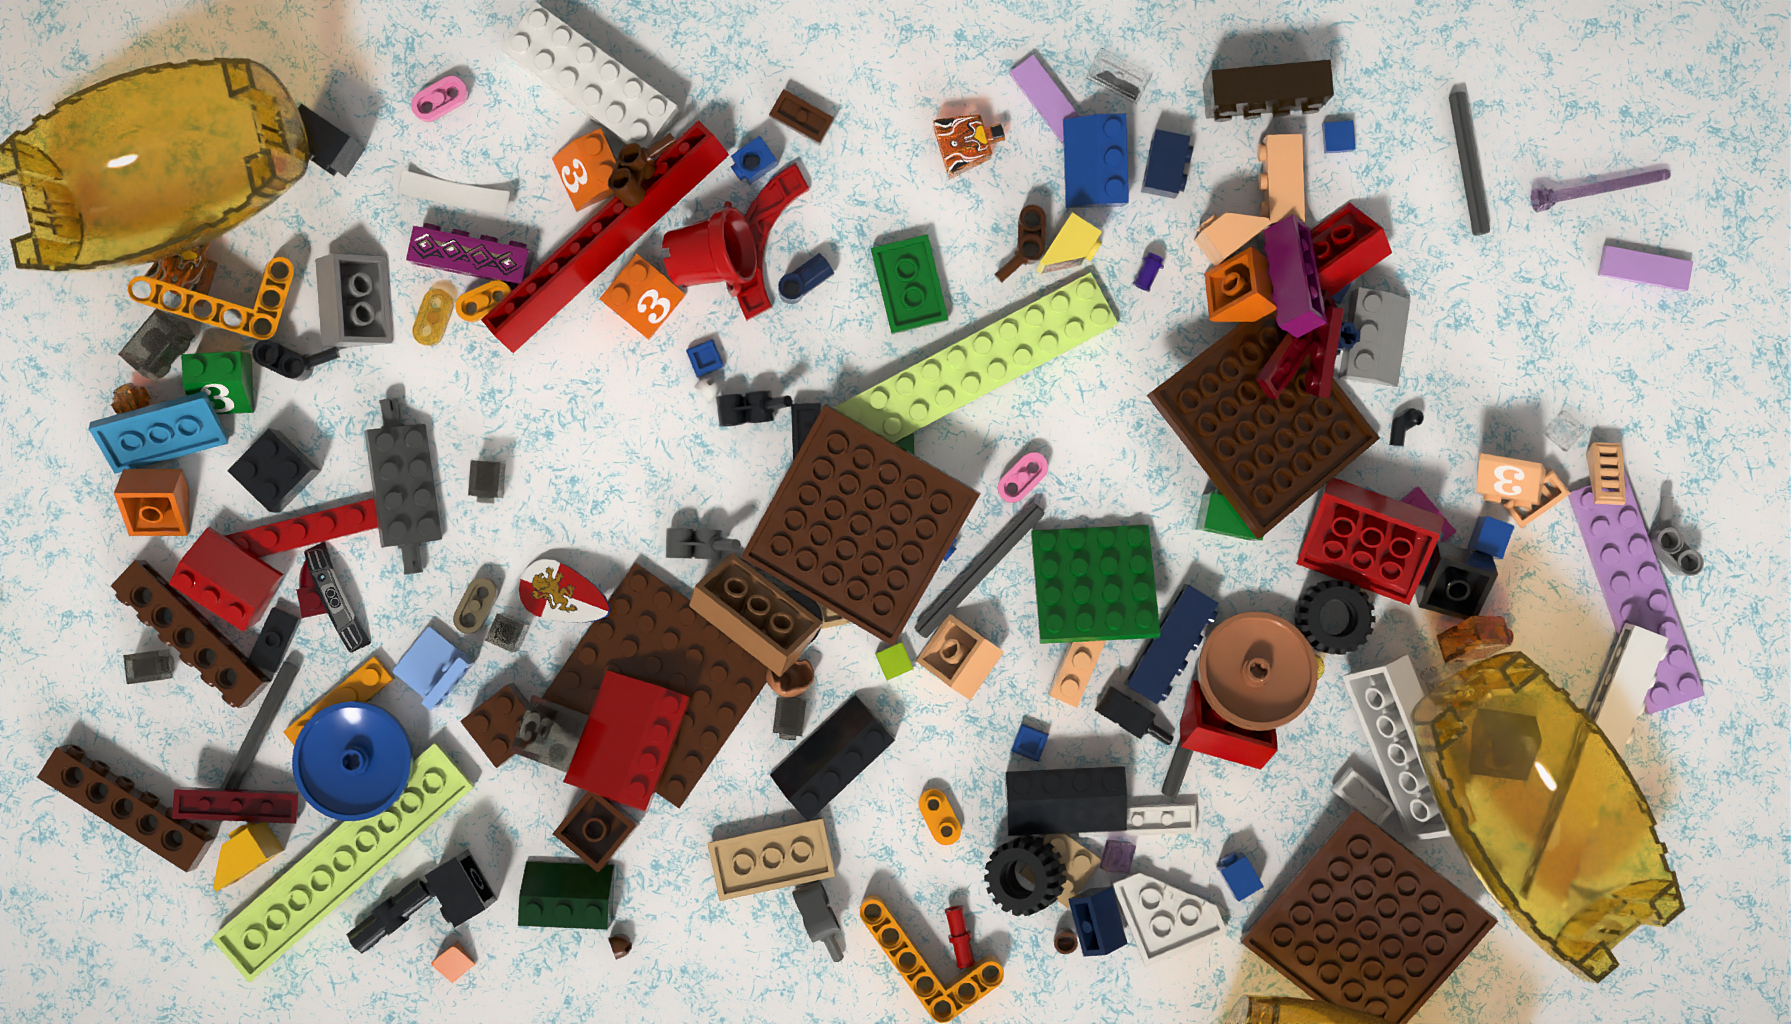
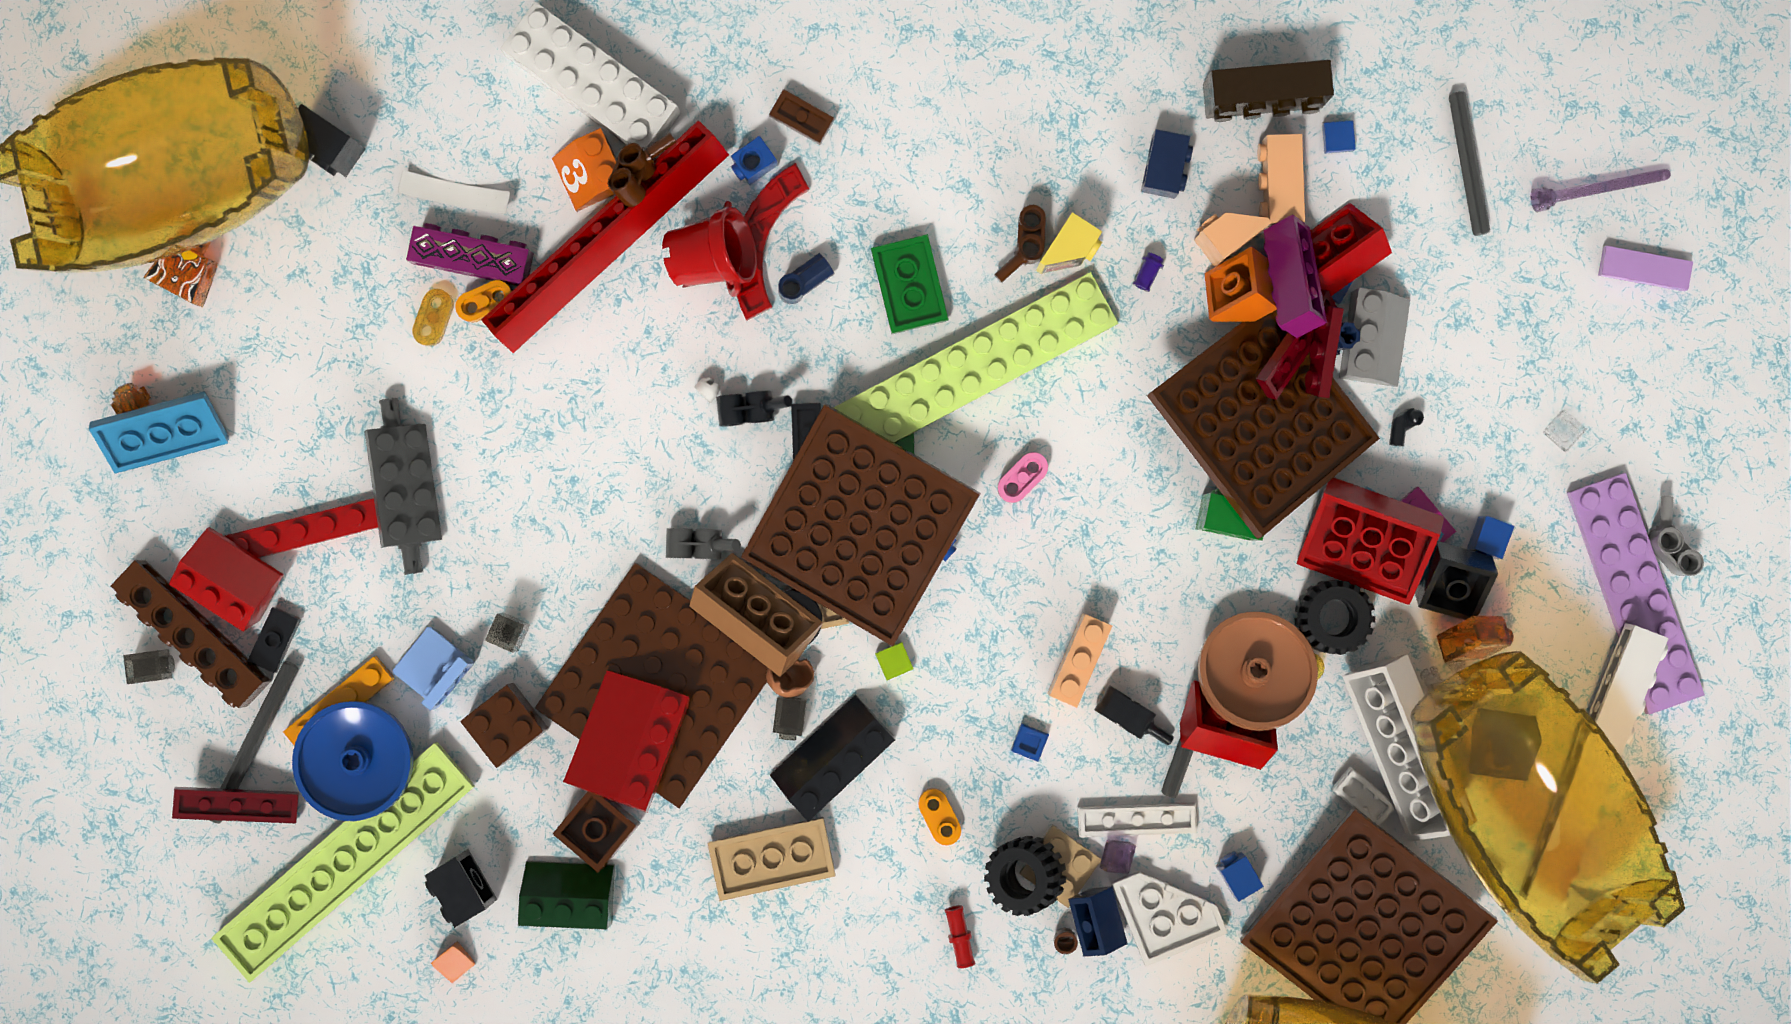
(60, 775): reddish brown brick -> none
(153, 502): orange slope -> none
(157, 345): clear smoke slope -> none
(219, 306): light orange beam -> none
(223, 377): green slope -> none
(245, 852): yellow slope -> none
(274, 470): black brick -> none
(285, 357): black beam -> none
(308, 596): dark red plate -> none
(334, 598): sticker -> none
(353, 300): light grey slope -> none
(389, 916): black piece -> none
(439, 96): bright pink plate -> none
(475, 604): dark tan plate -> none
(486, 480): clear smoke brick -> none
(549, 733): clear smoke slope -> none
(561, 593): shield -> none
(620, 945): reddish brown hinge -> none
(642, 296): orange slope -> none
(705, 358): blue tile -> none
(818, 917): dark grey beam -> none
(922, 967): light orange beam -> none
(959, 656): light nougat slope -> none
(965, 142): clear orange torso -> none
(979, 570): dark grey axle -> none
(1043, 94): lavender tile -> none
(1066, 801): black slope -> none
(1094, 584): green plate -> none
(1096, 161): blue slope -> none
(1118, 75): clear slope -> none
(1167, 654): dark blue brick -> none
(1510, 480): light nougat slope -> none
(1552, 499): light nougat slope -> none
(1609, 456): light nougat slope -> none

